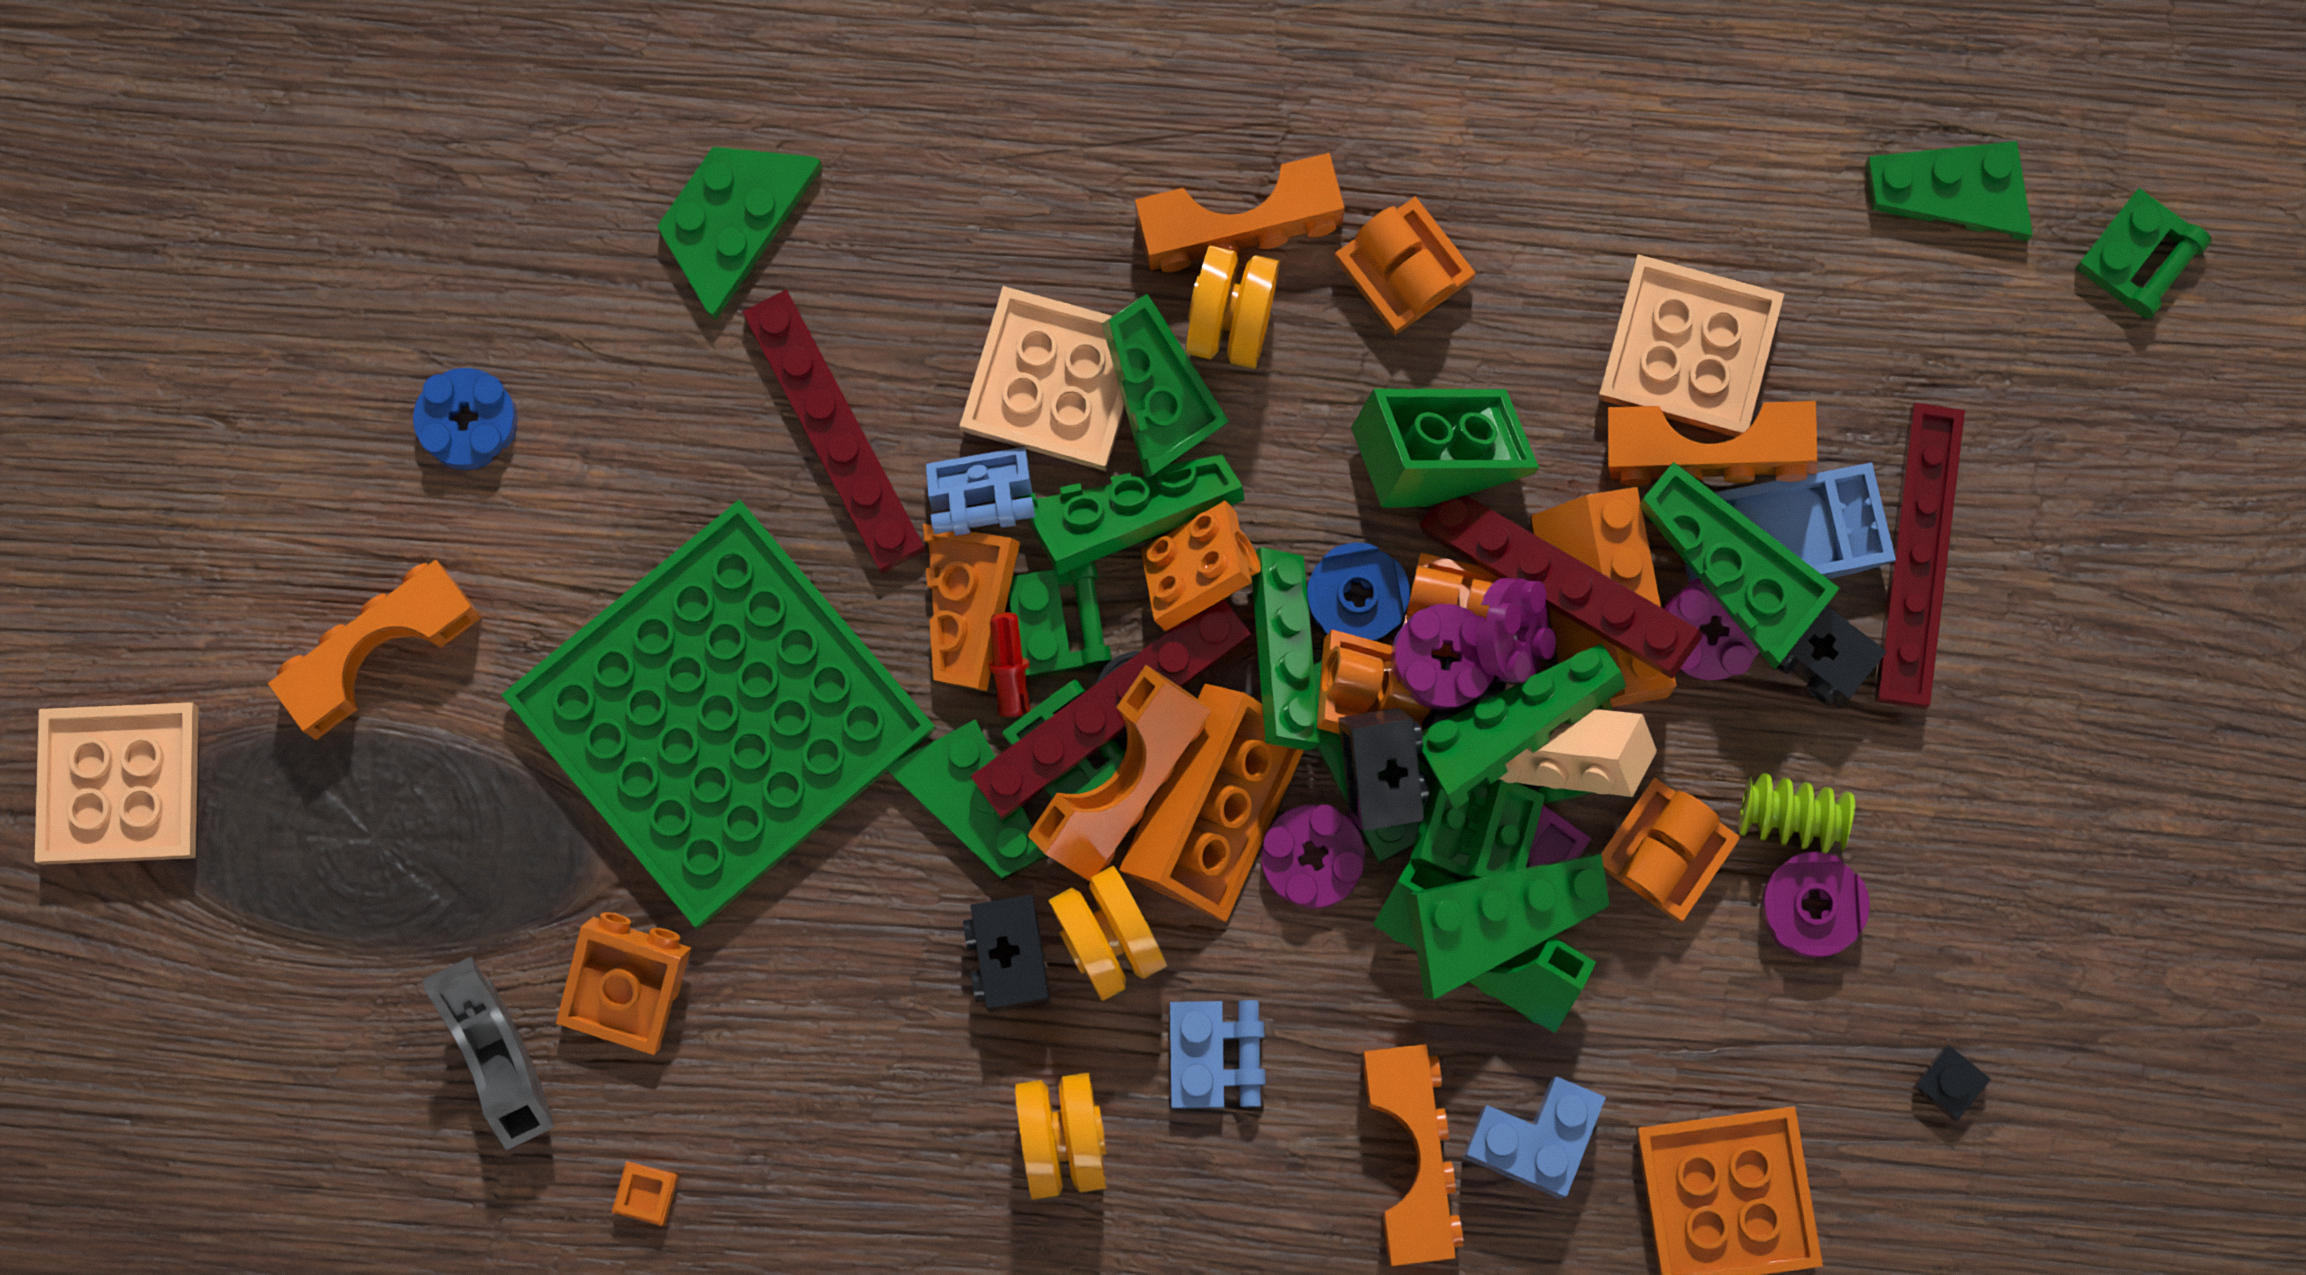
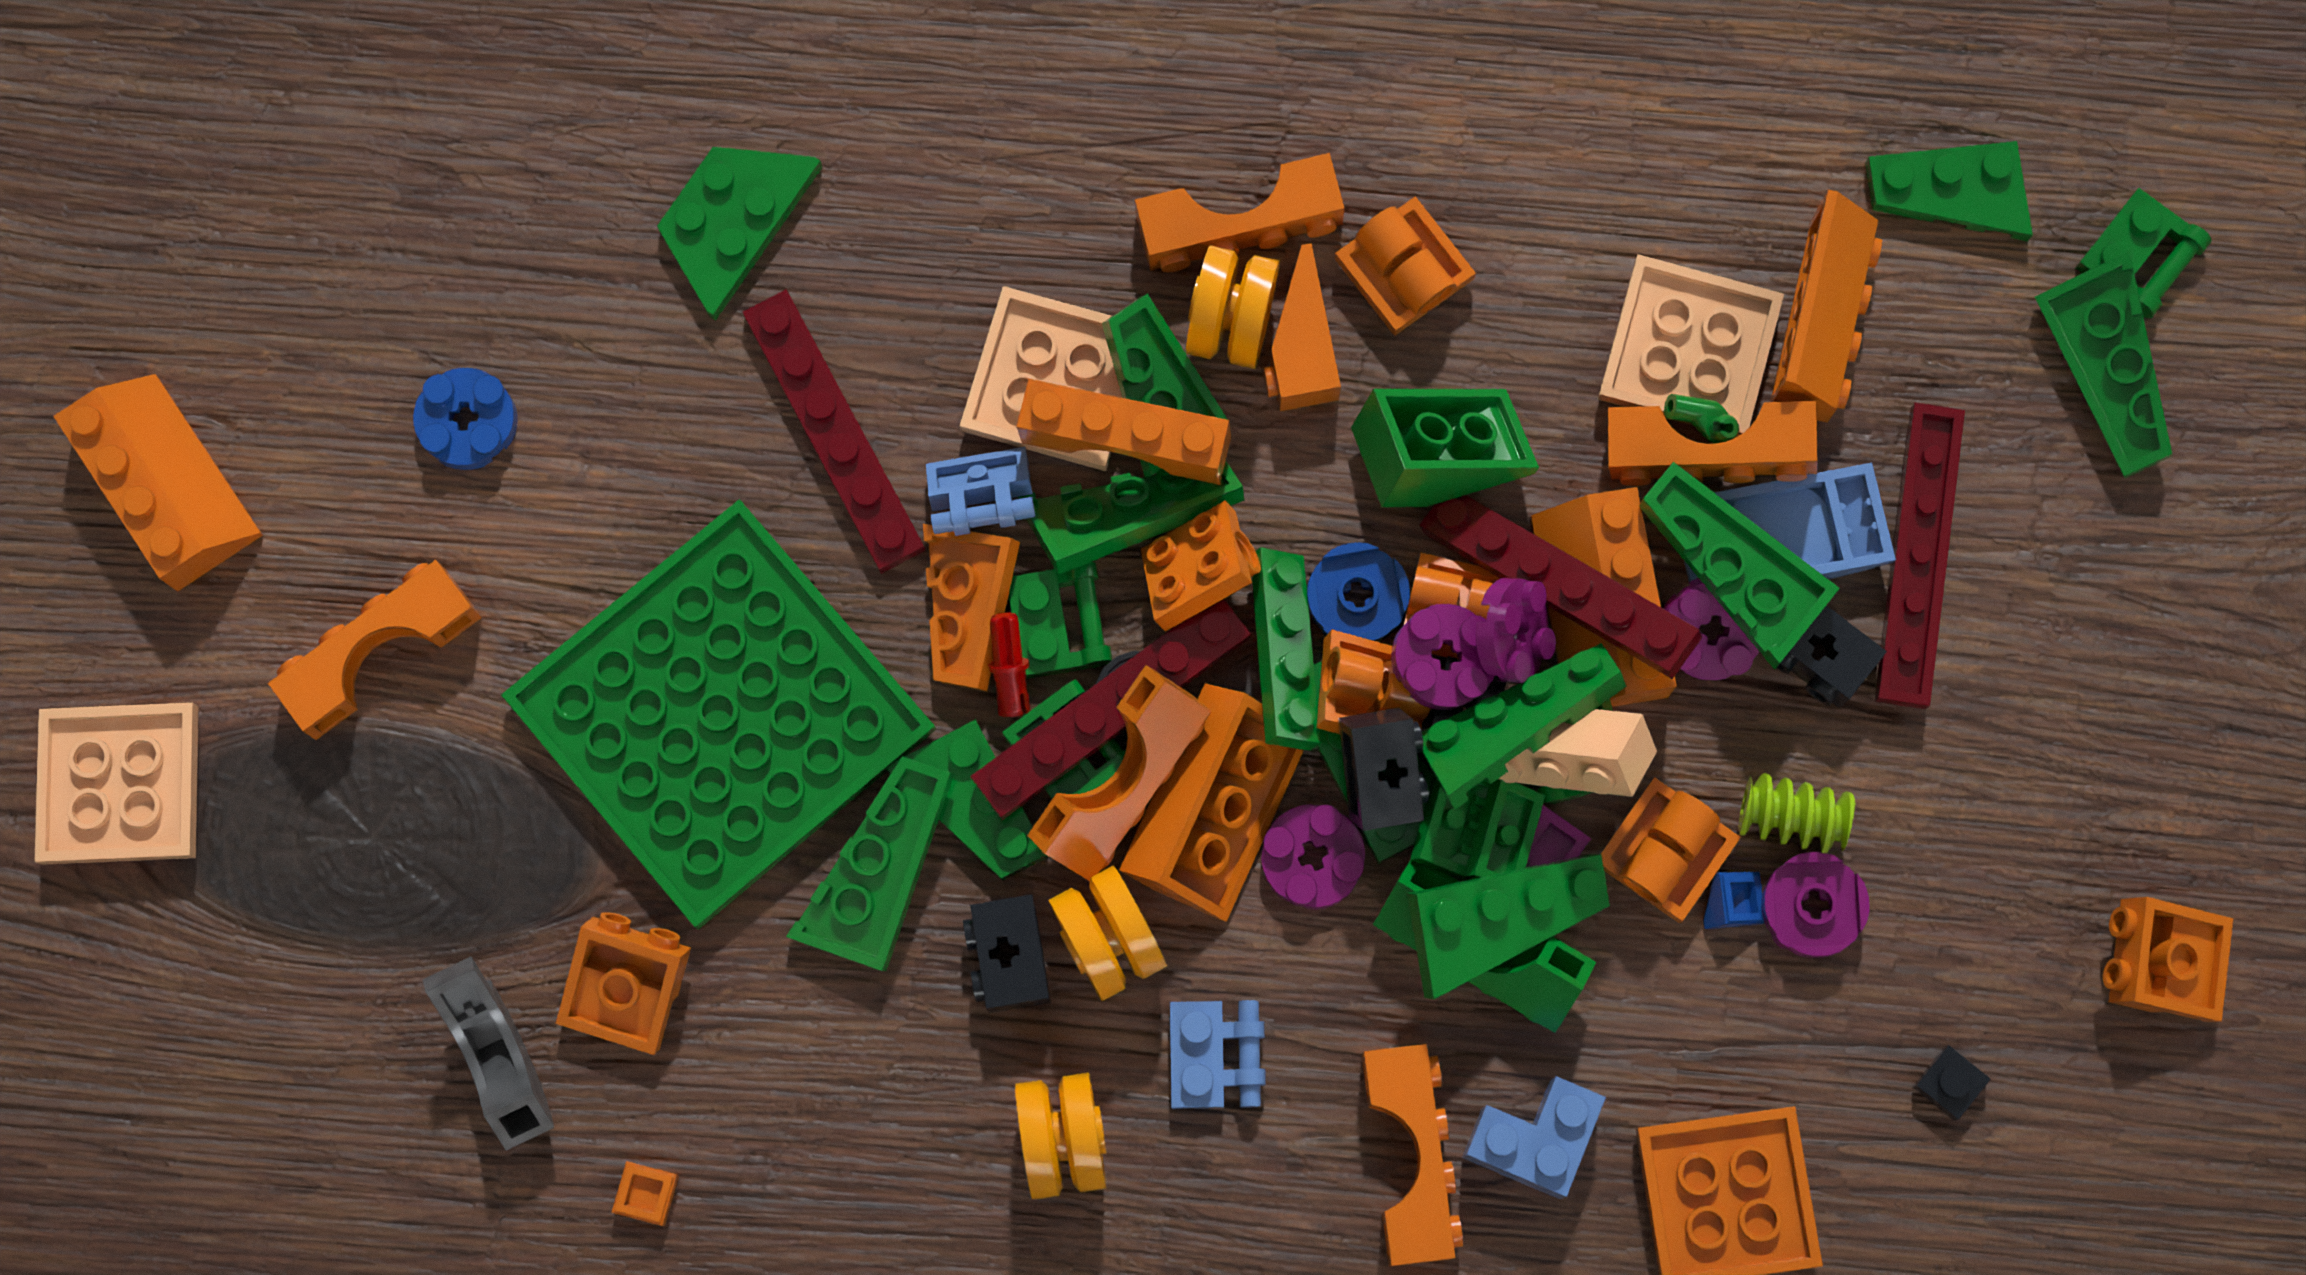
(158, 478): none -> orange slope
(873, 881): none -> green wing
(1080, 419): none -> orange arch
(1302, 353): none -> orange slope
(1705, 415): none -> green arm
(1734, 900): none -> blue slope
(1826, 306): none -> orange slope
(2109, 354): none -> green wing
(2169, 958): none -> orange plate

